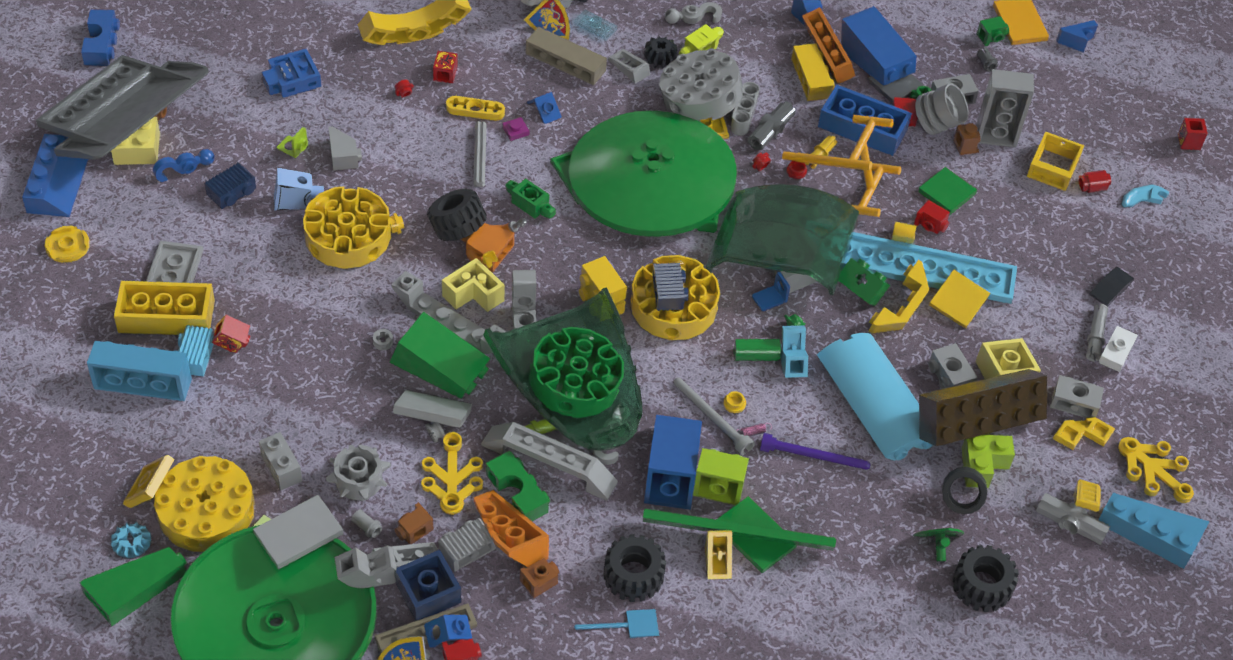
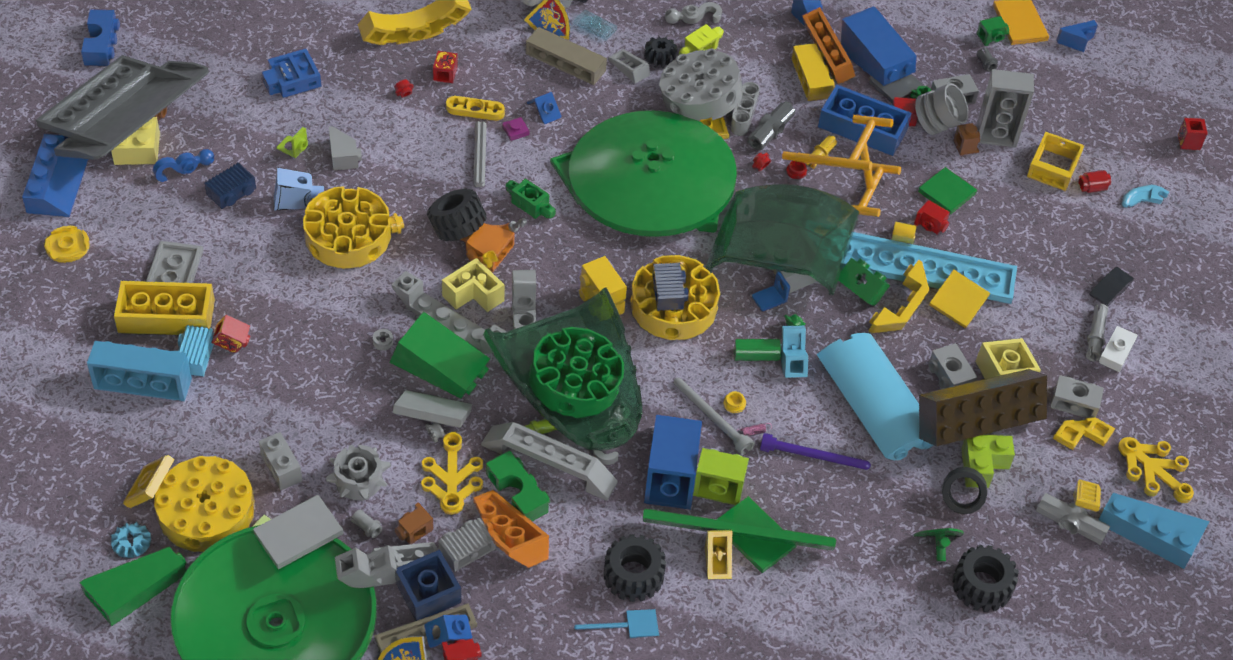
(535, 581): dark orange brick -> none

